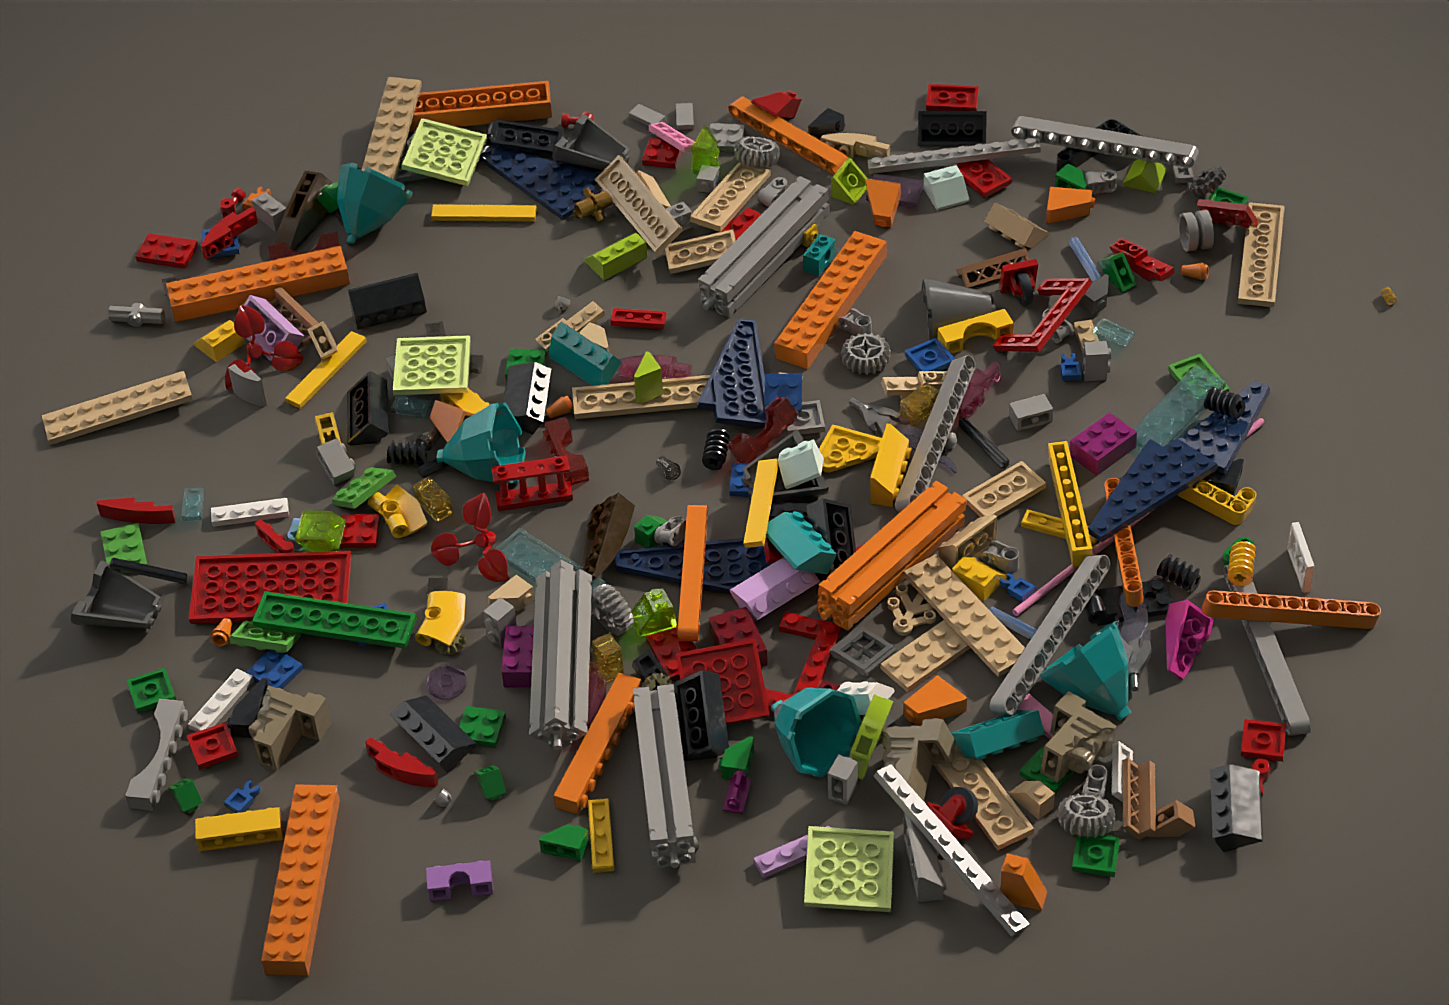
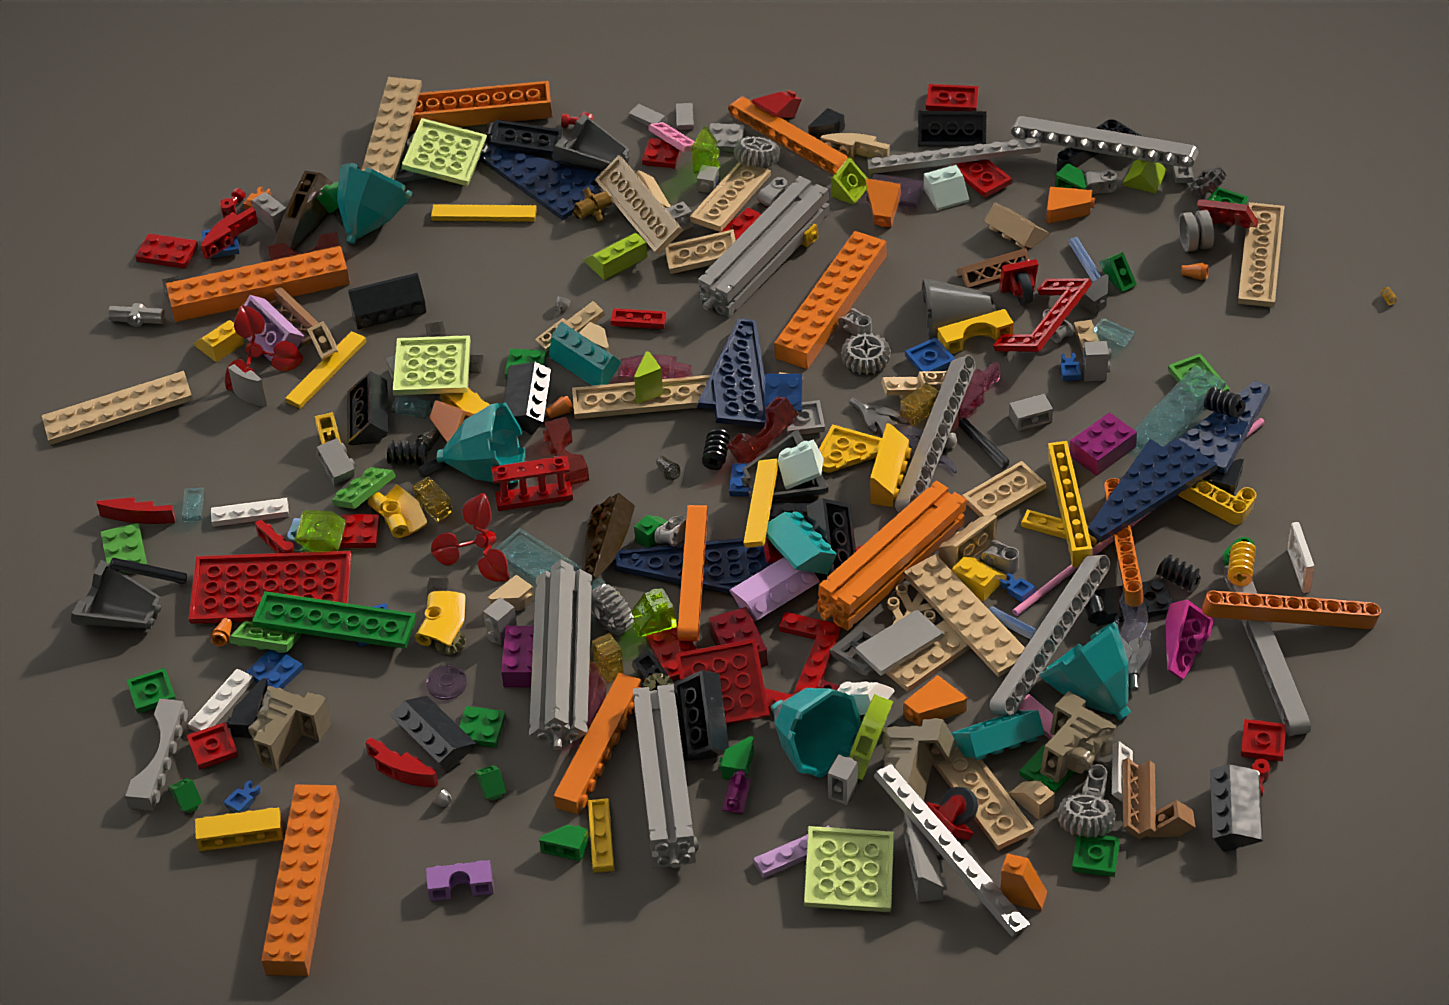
(819, 255): teal brick -> none
(899, 642): none -> light grey tile
(1140, 261): red slope -> none

